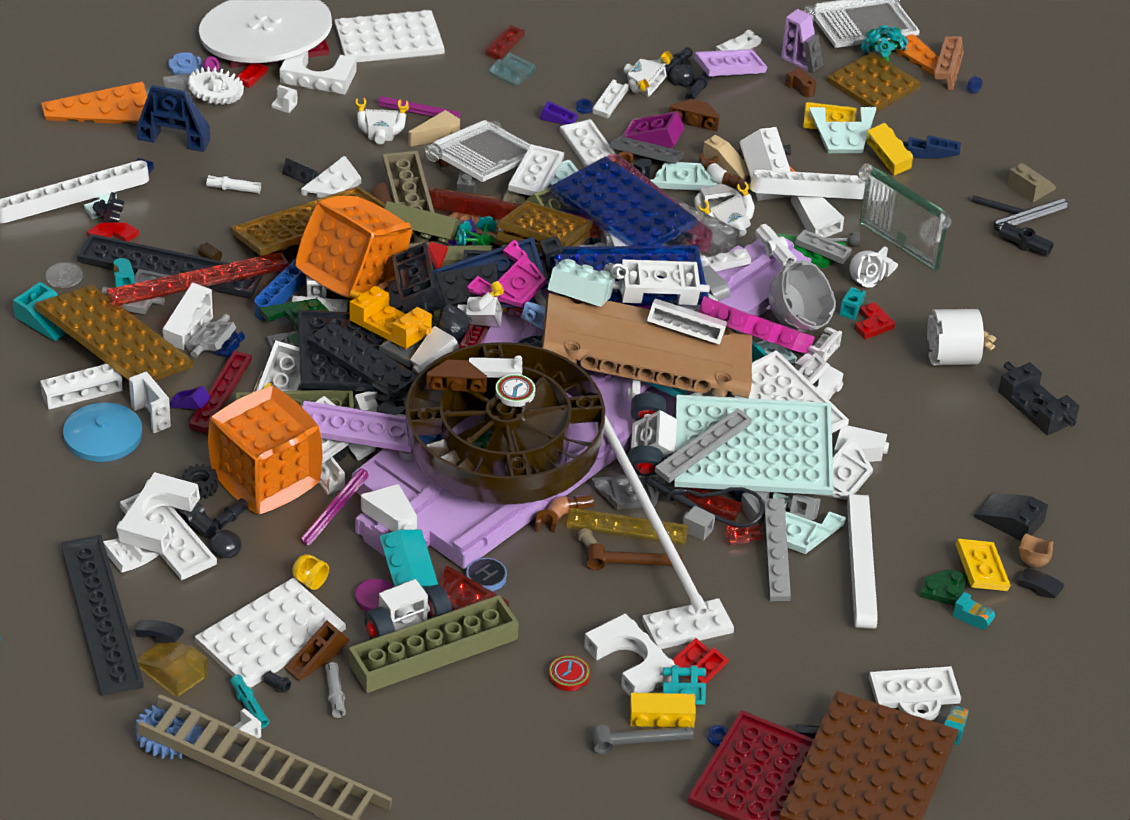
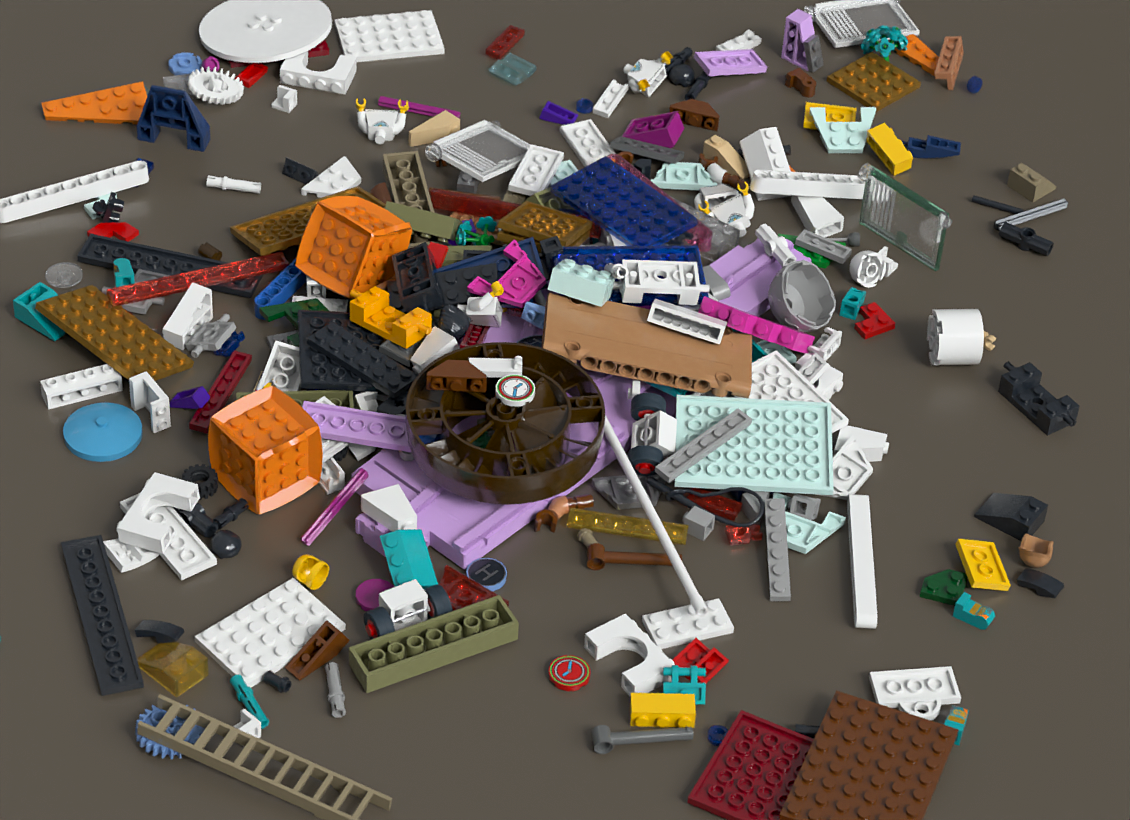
(727, 260): white plate -> none

